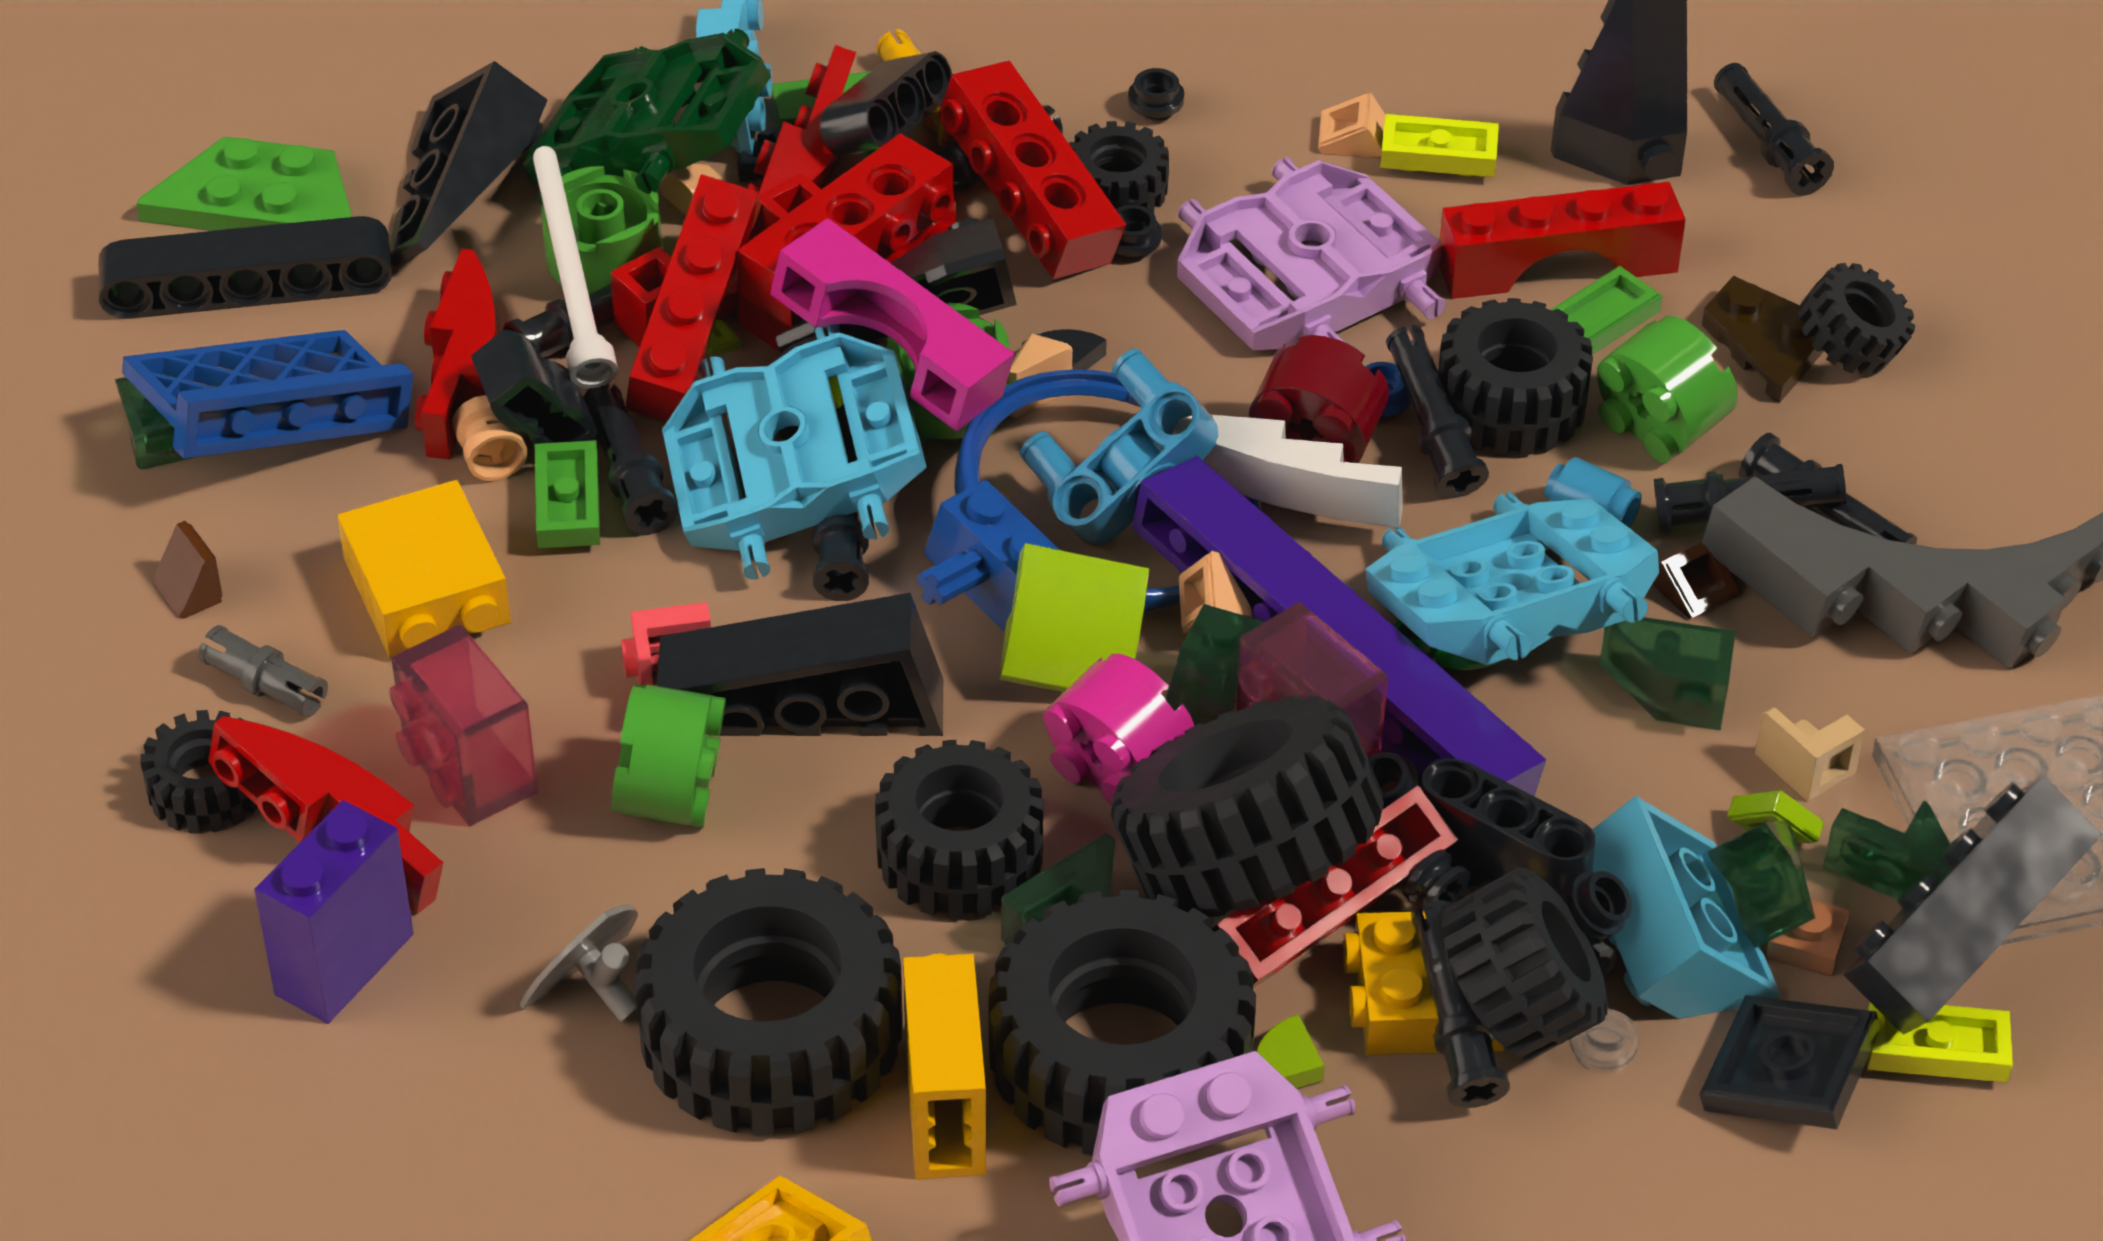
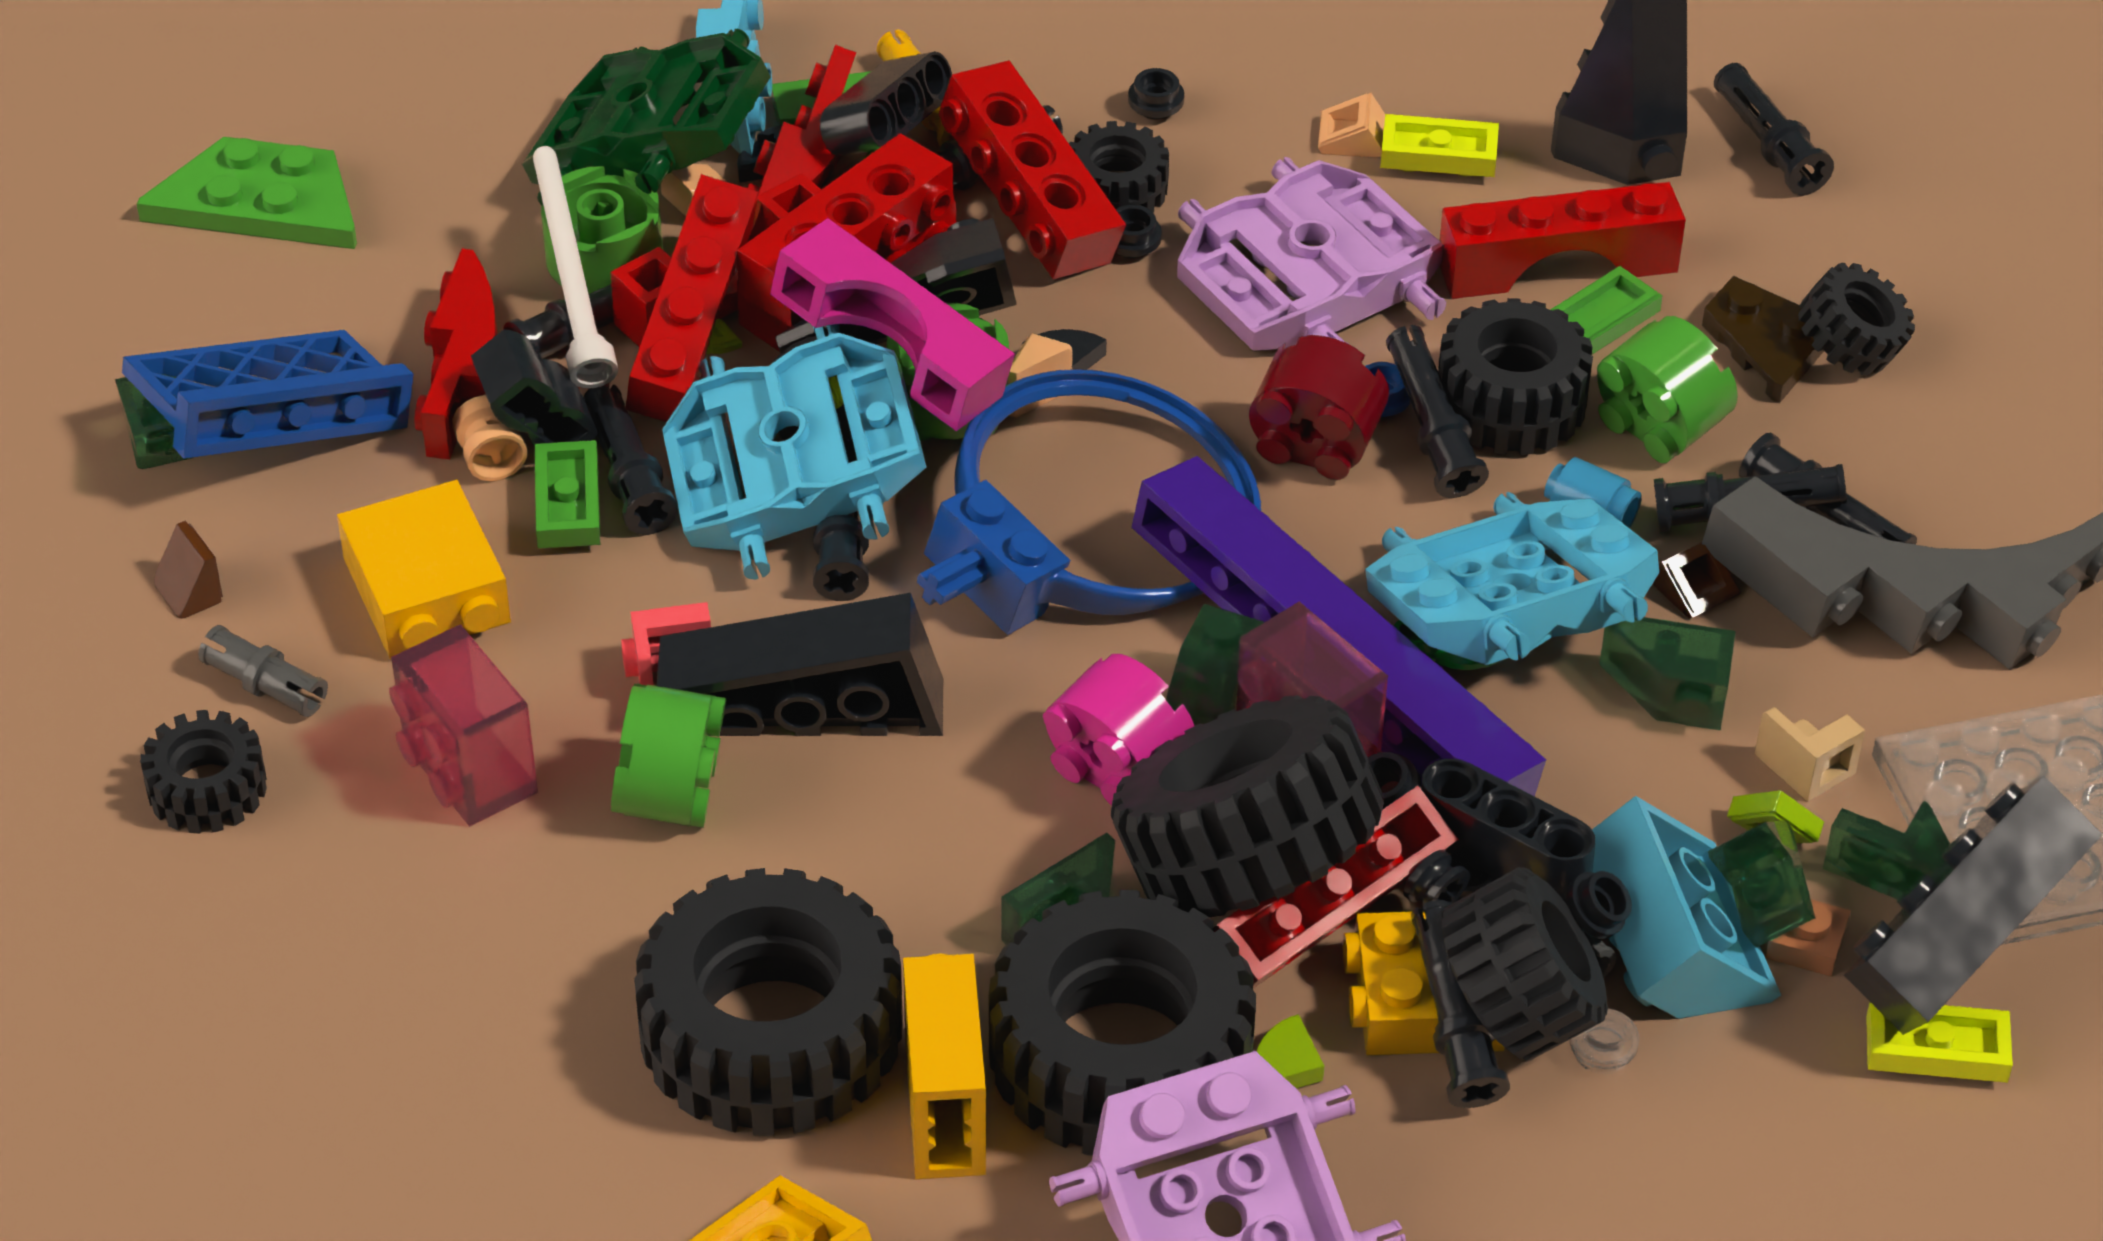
(244, 267): black beam -> none
(303, 782): red slope -> none
(334, 911): dark purple brick -> none
(462, 147): black wedge -> none
(598, 959): light grey shield -> none
(954, 789): black tyre -> none
(1069, 616): lime slope -> none
(1125, 456): dark azure piece -> none
(1211, 584): light nougat slope -> none
(1302, 473): white slope -> none
(1790, 1062): black plate -> none

